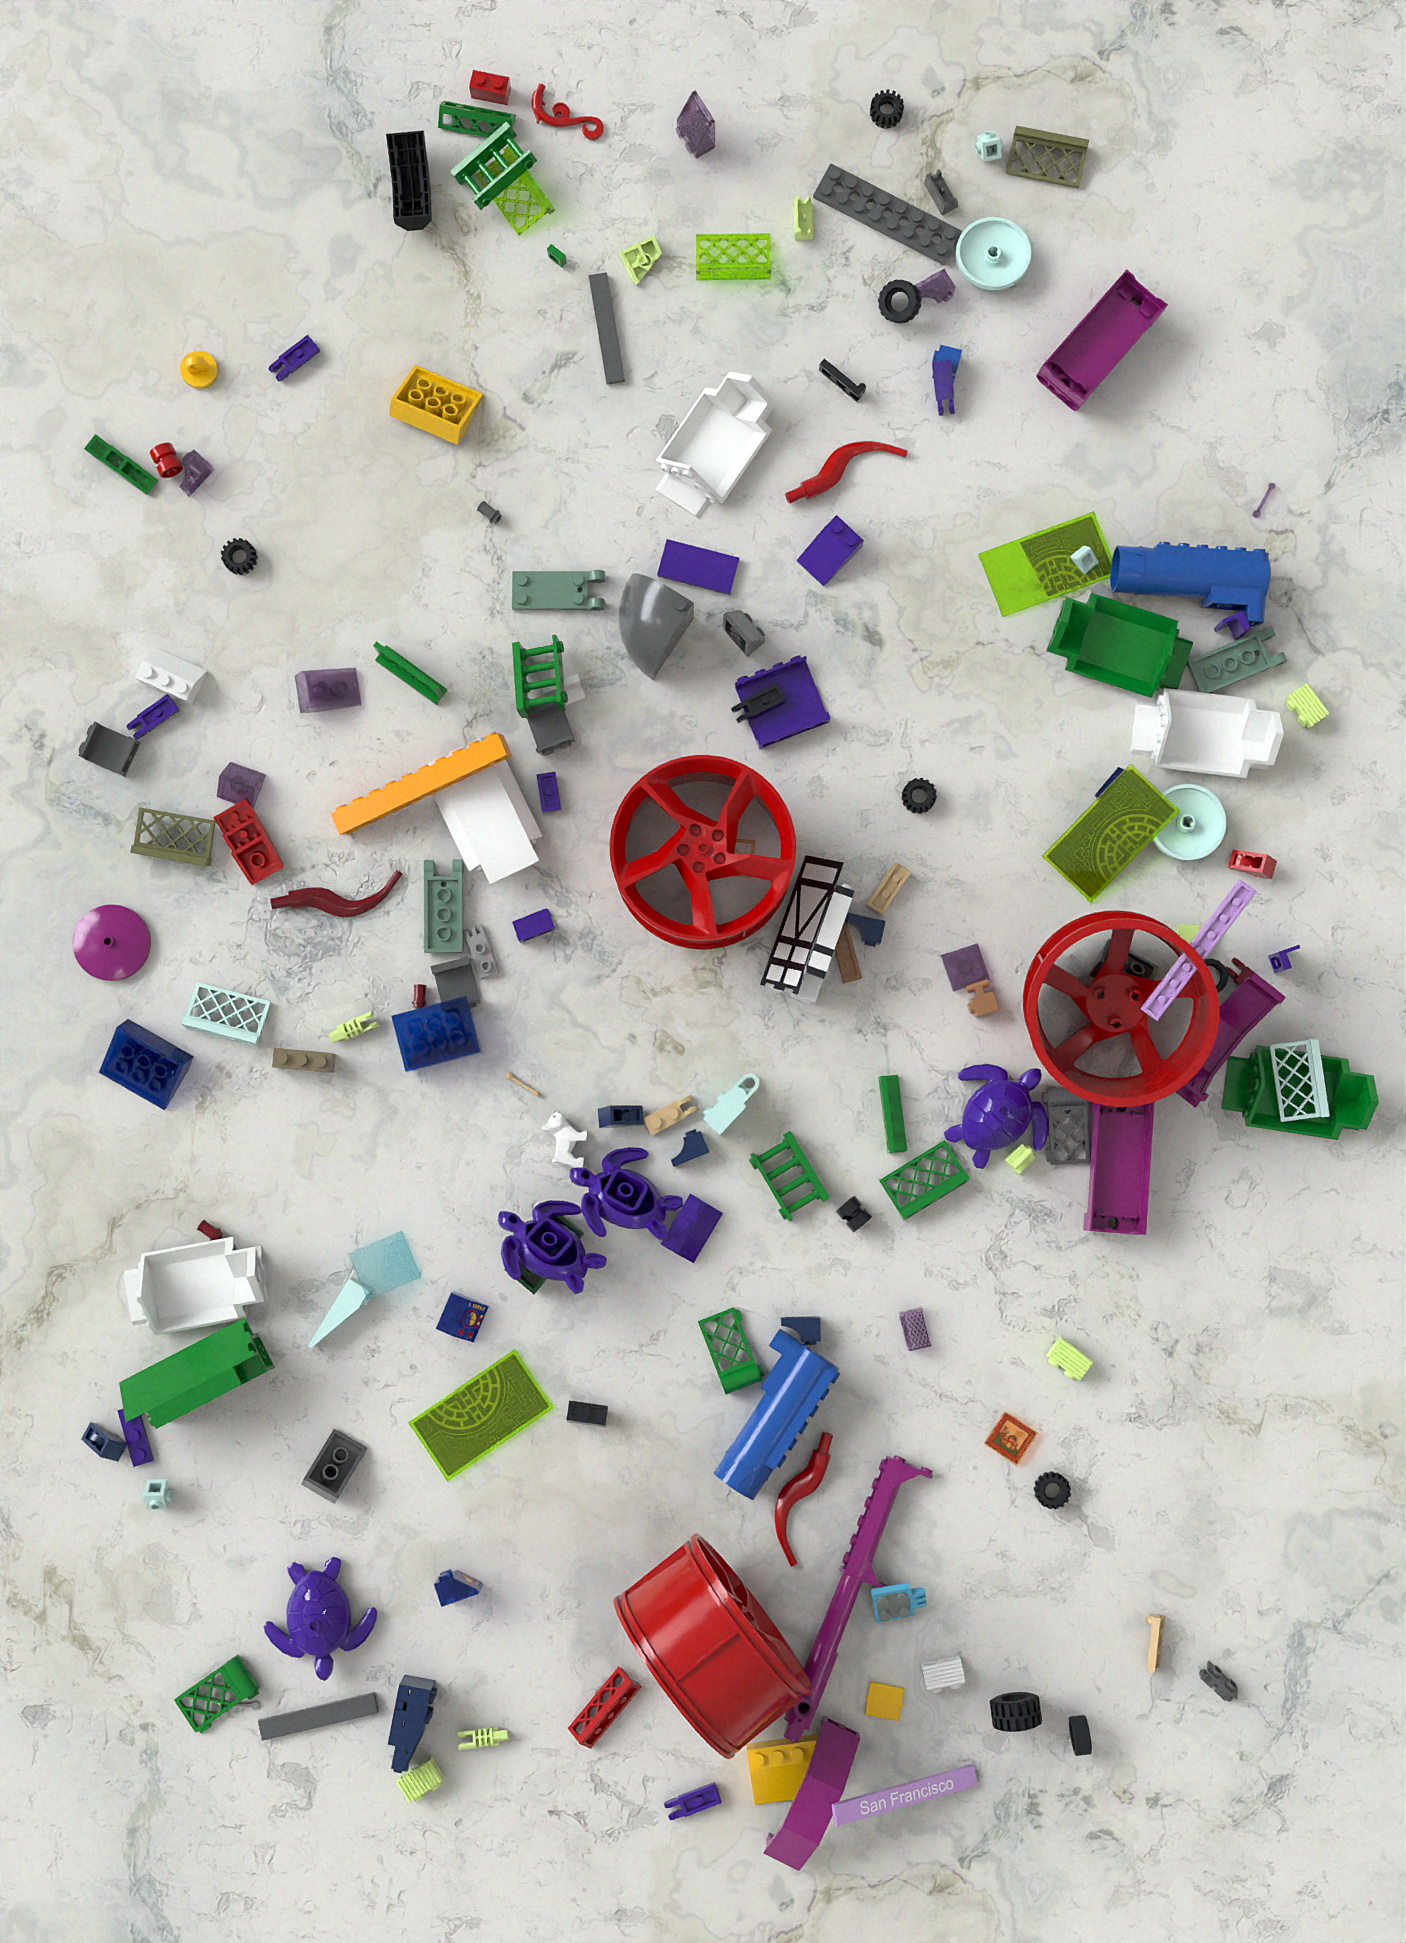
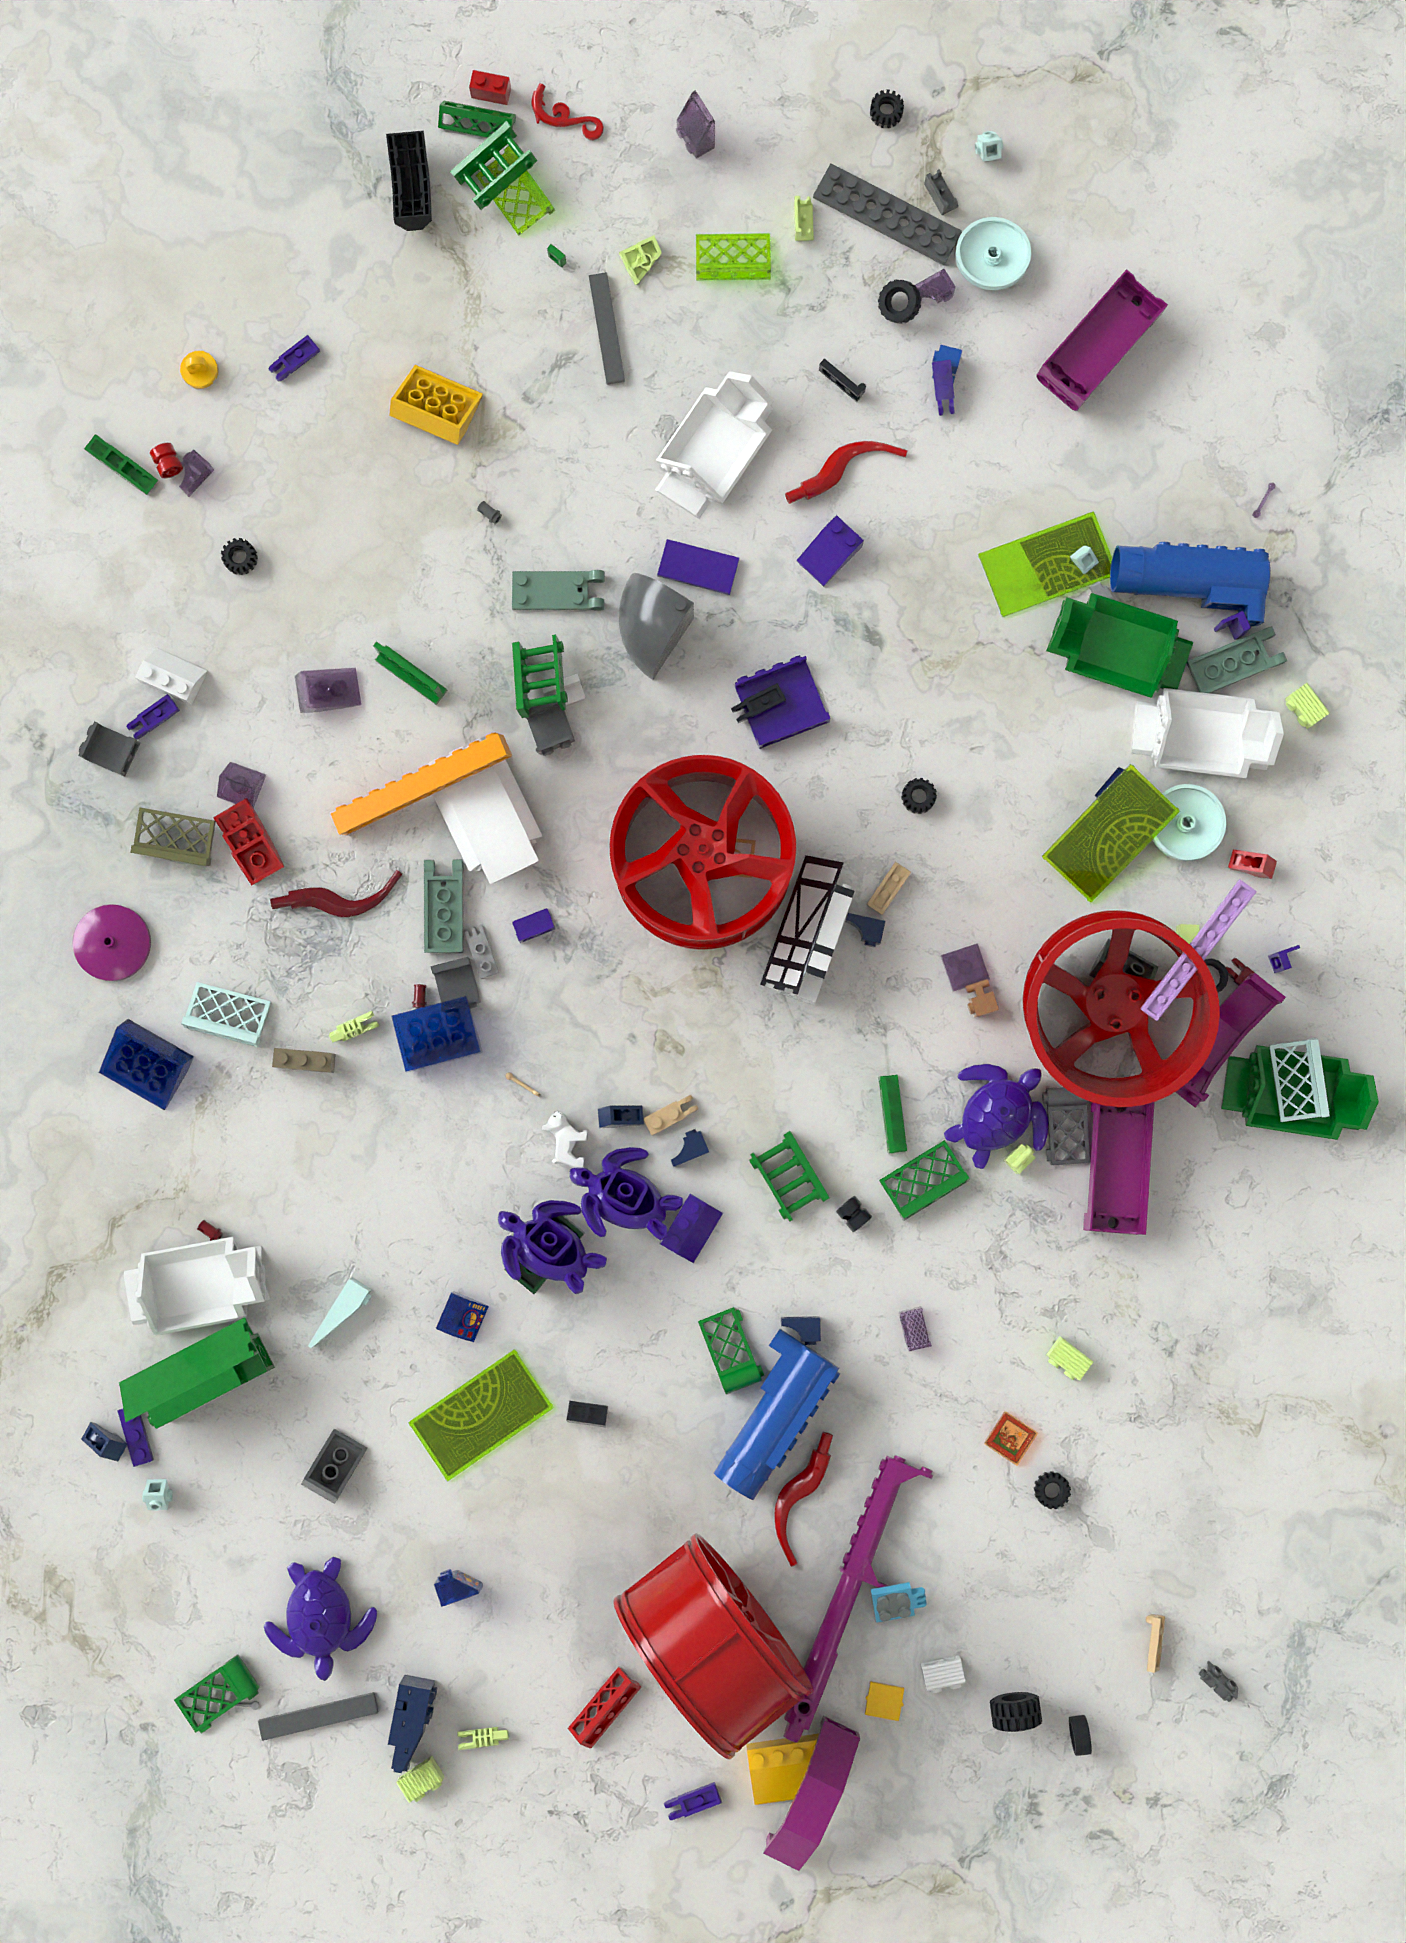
(384, 1265): clear light blue piece -> none
(548, 792): dark purple plate -> none
(729, 1104): light aqua brick -> none
(742, 631): dark grey slope -> none
(847, 957): medium nougat tile -> none
(903, 1795): lavender tile -> none
(1053, 141): olive fence -> none

